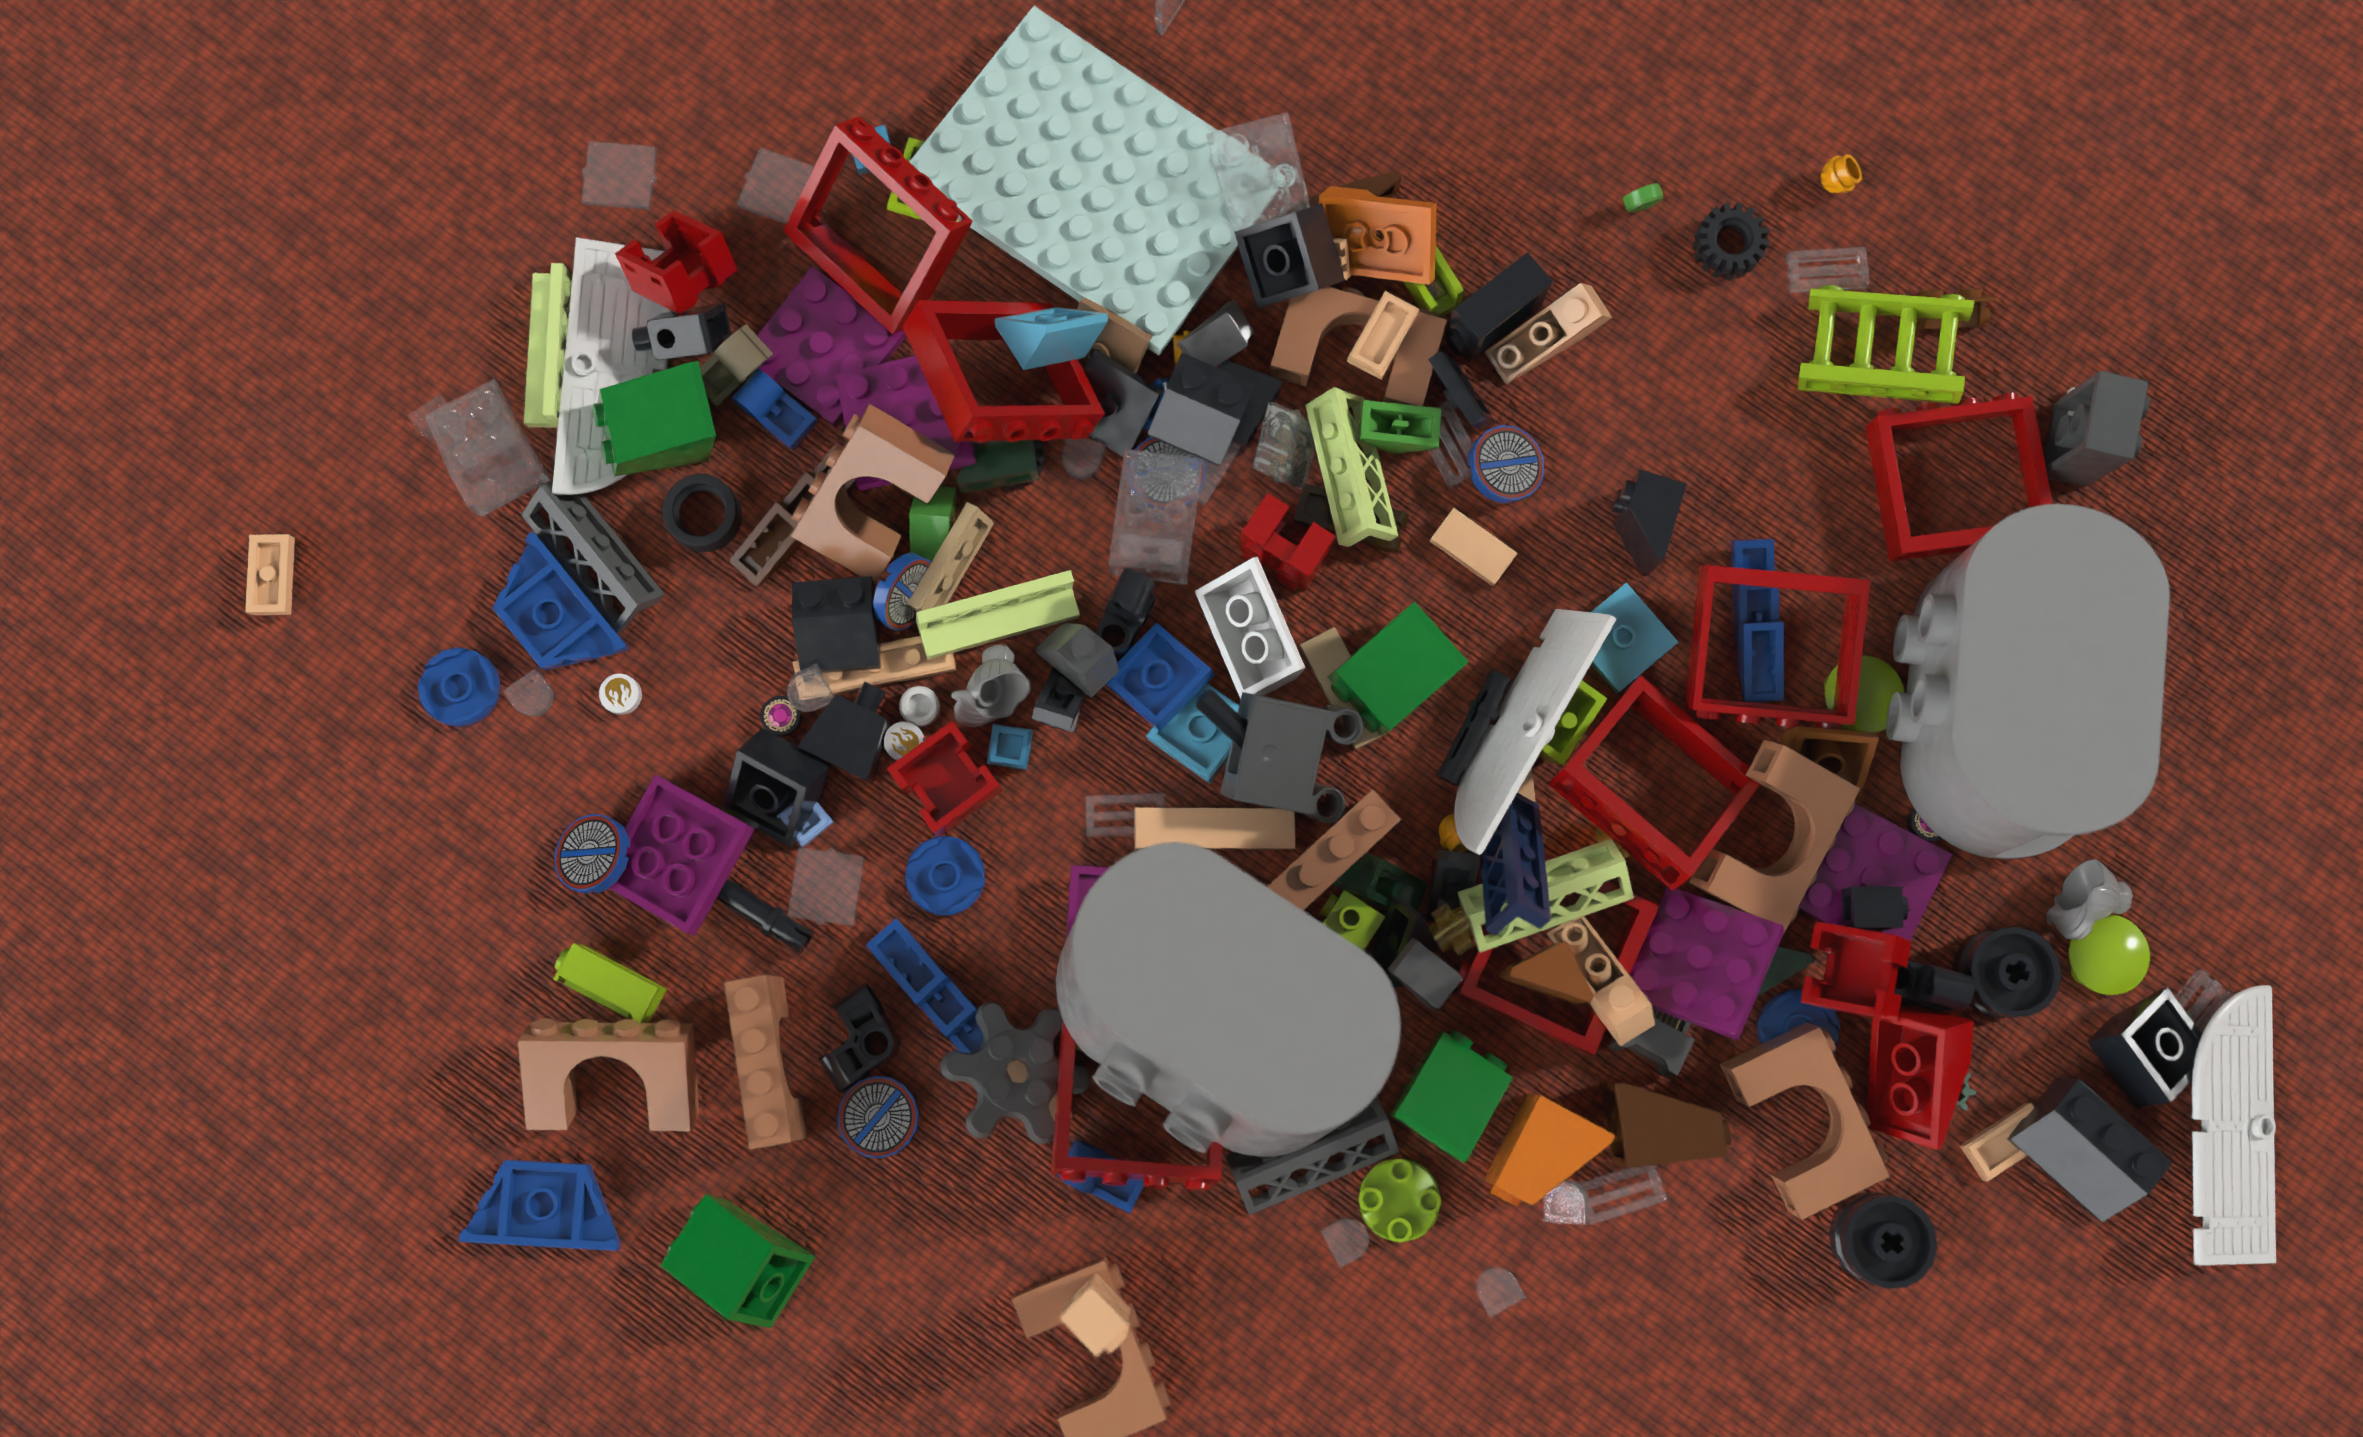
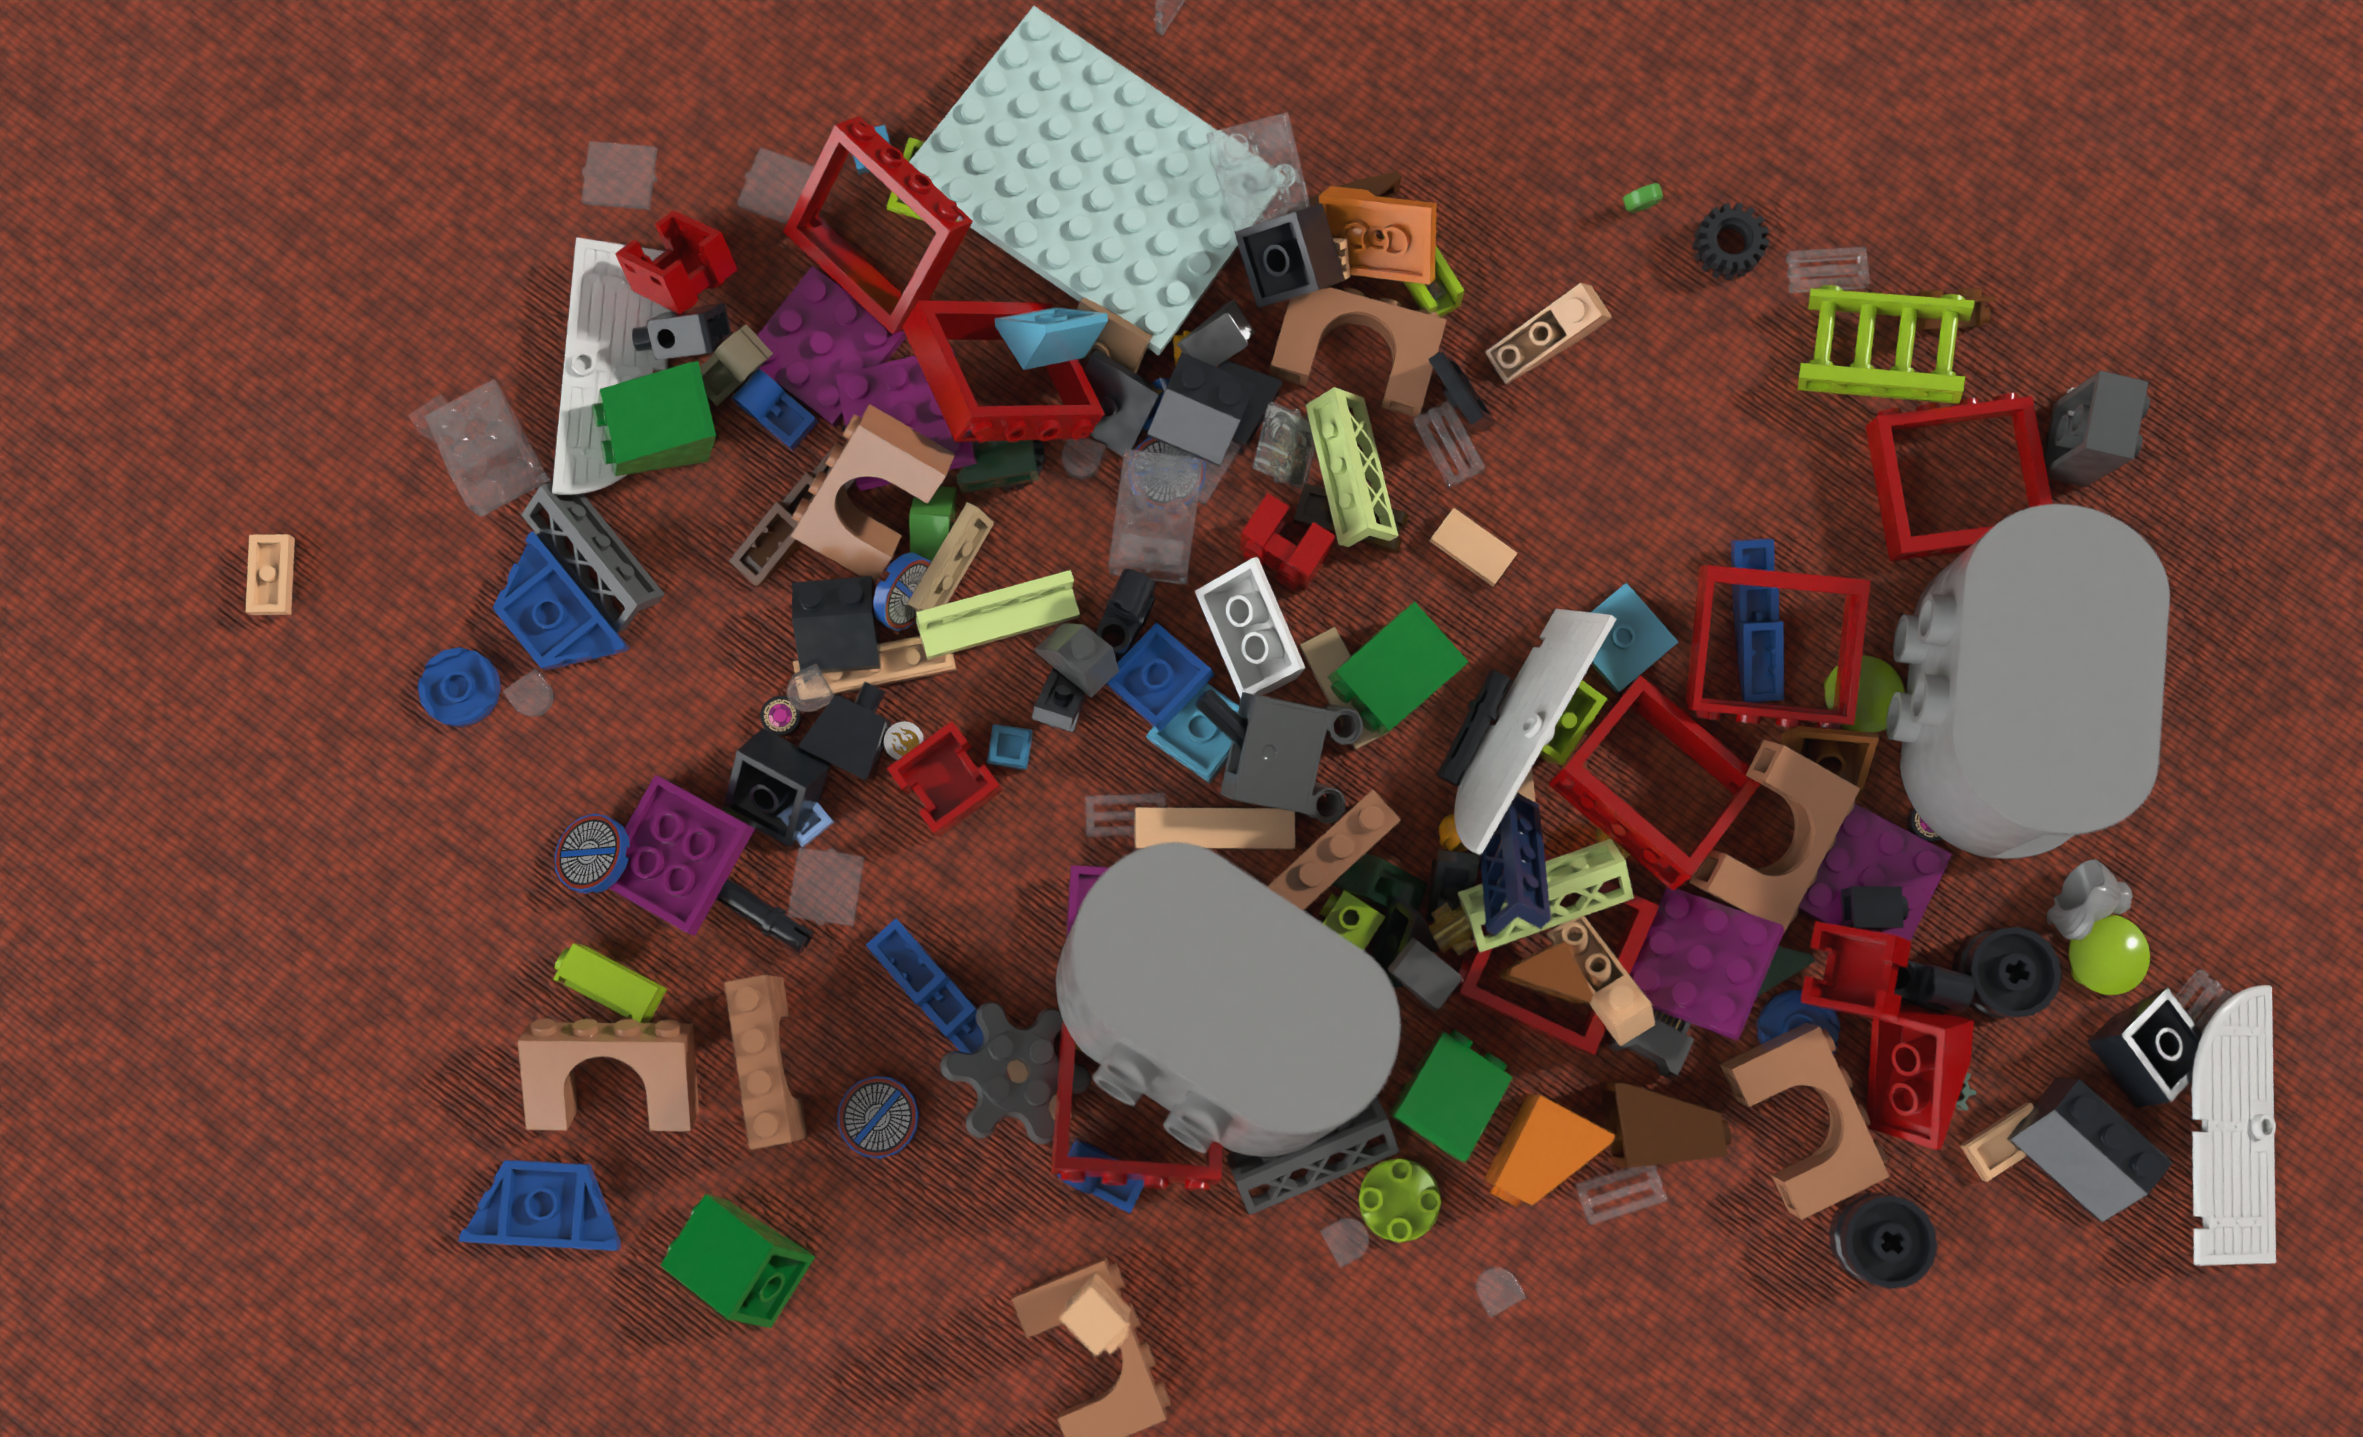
(547, 346): yellowish green fence -> none
(620, 694): white tile -> none
(681, 491): black tyre -> none
(854, 1059): black piece -> none
(919, 706): white tile -> none
(945, 875): blue tile -> none
(992, 689): light grey hair -> none
(1383, 335): light nougat tile -> none
(1400, 426): bright green slope -> none
(1497, 308): black window -> none
(1506, 464): tile -> none
(1566, 1204): clear tile -> none
(1647, 517): black slope -> none
(1841, 174): light orange plate -> none

